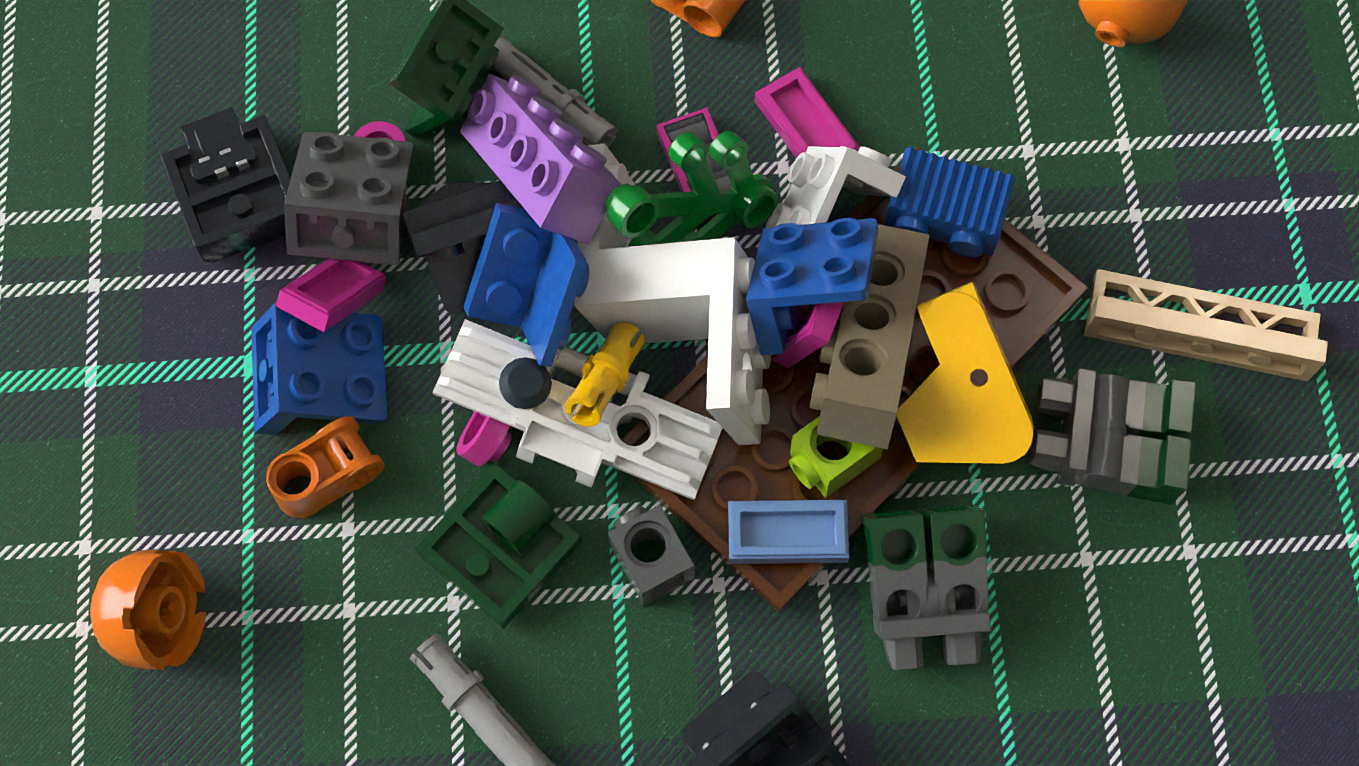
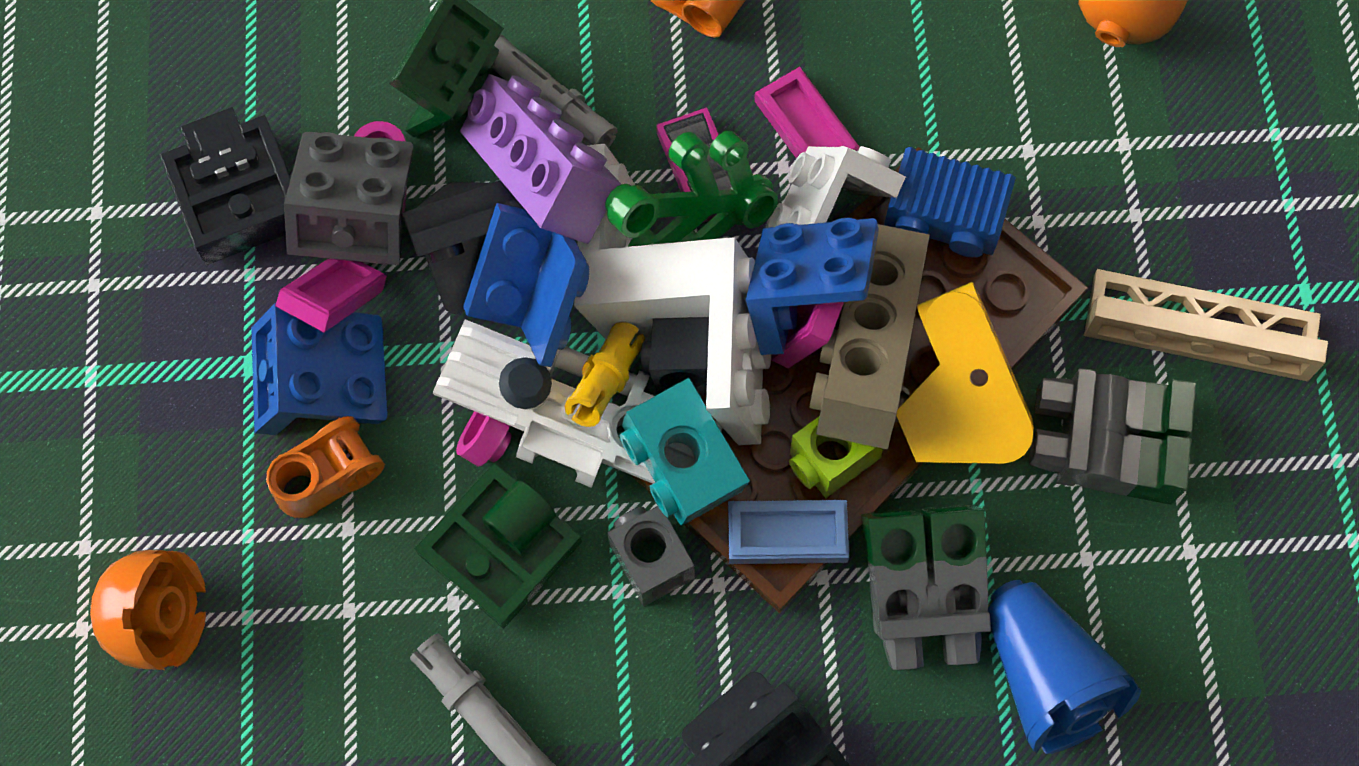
(677, 353): none -> black brick
(682, 417): none -> teal brick
(1055, 669): none -> blue cone

